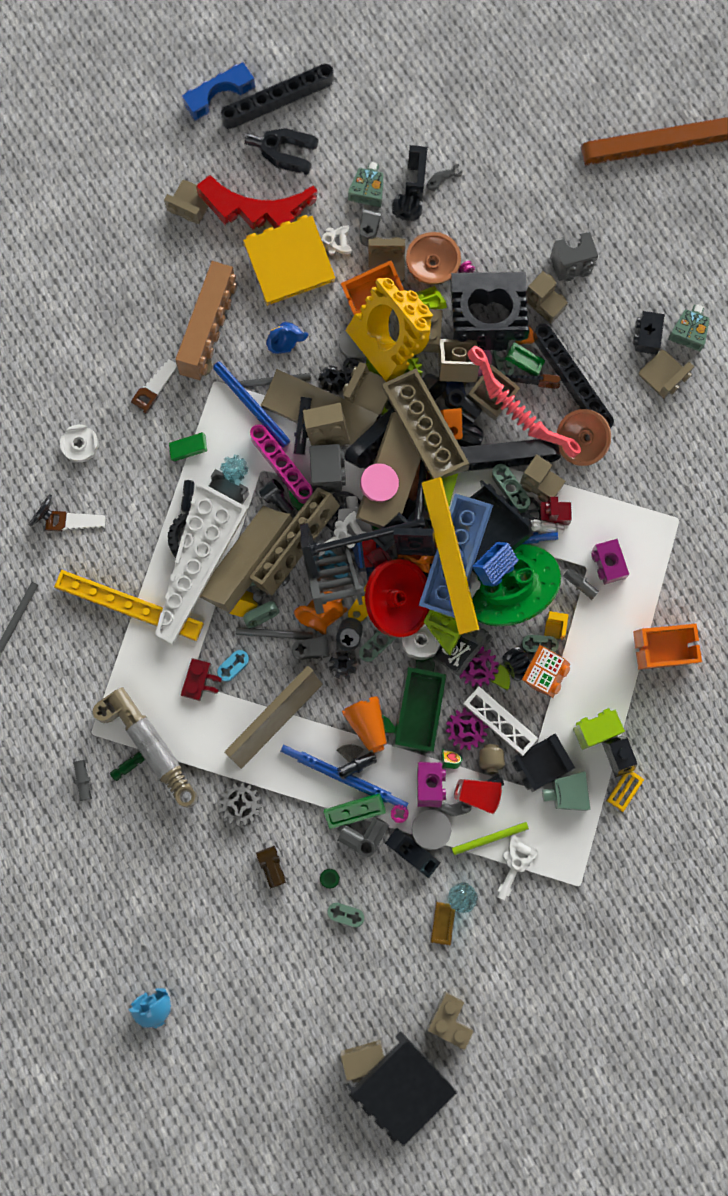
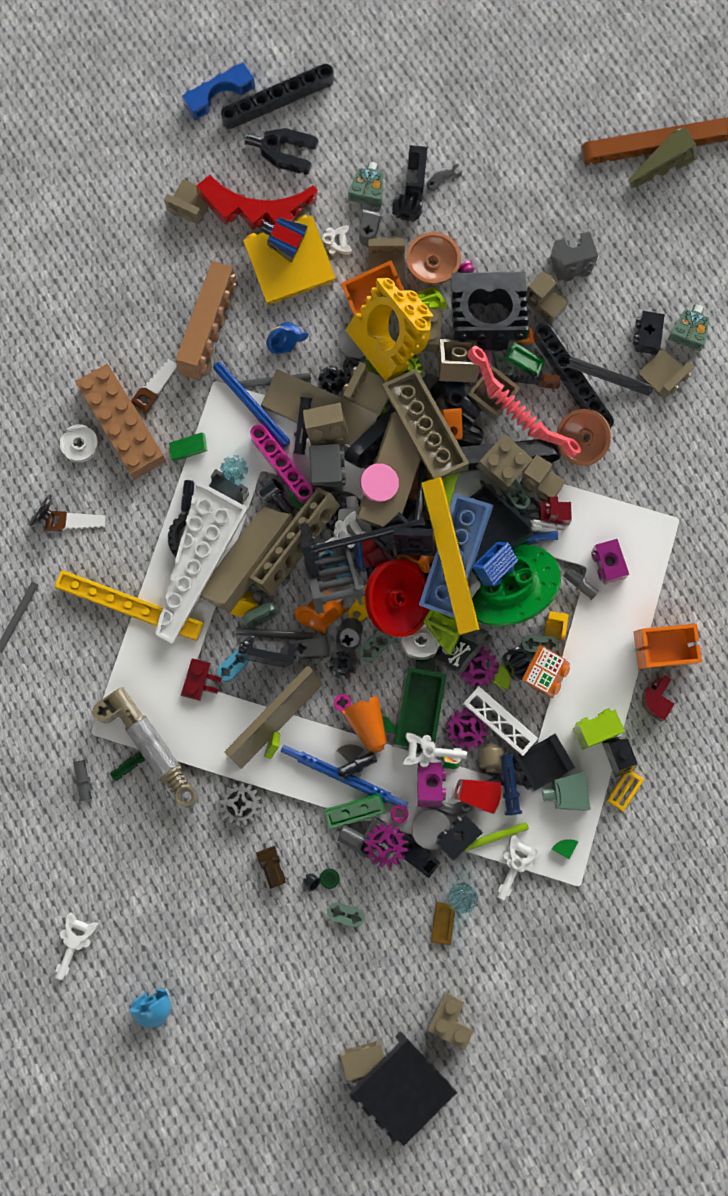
(73, 941): none -> white piece
(120, 421): none -> medium nougat brick
(273, 745): none -> lime tile
(282, 659): none -> black panel
(284, 237): none -> torso
(311, 882): none -> black hinge
(337, 699): none -> dark pink bush
(387, 837): none -> magenta gear
(429, 751): none -> white piece
(469, 831): none -> black brick
(504, 462): none -> dark tan brick
(507, 760): none -> dark blue pin
(565, 847): none -> green tile
(609, 376): none -> black axle
(654, 702): none -> dark red brick
(675, 152): none -> olive wedge

